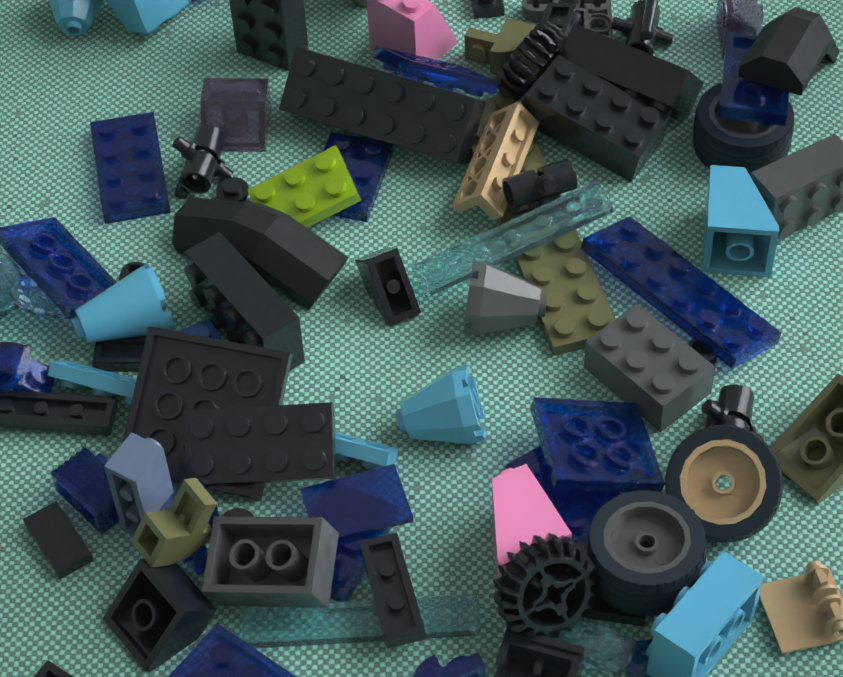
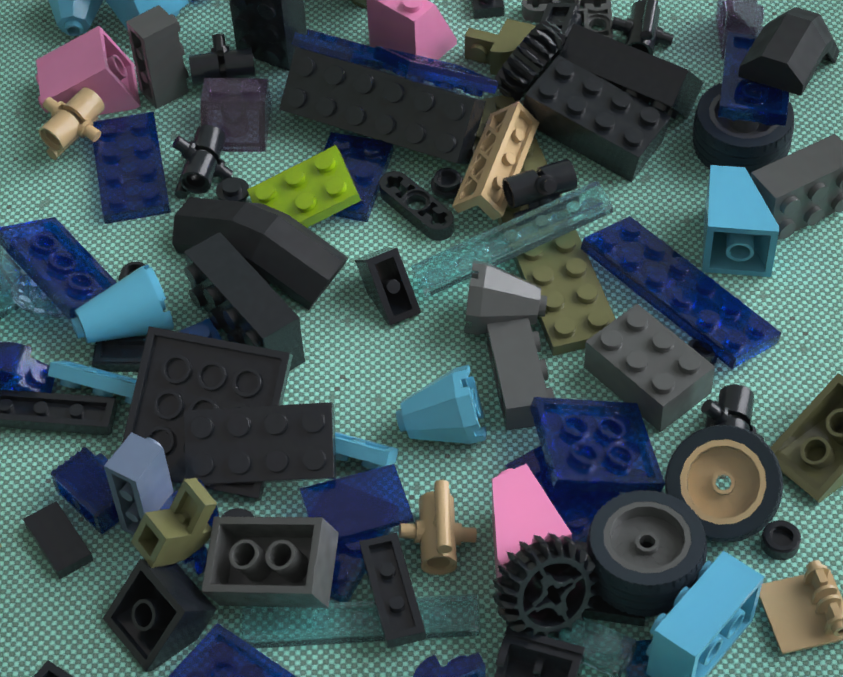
(71, 121): none -> tan pin
(91, 63): none -> bright pink slope
(158, 56): none -> dark grey brick
(222, 62): none -> black pin
(337, 48): none -> clear blue plate
(419, 218): none -> black beam
(437, 531): none -> tan pin
(446, 183): none -> black plate
(517, 370): none -> dark grey brick
(780, 540): none -> black tile

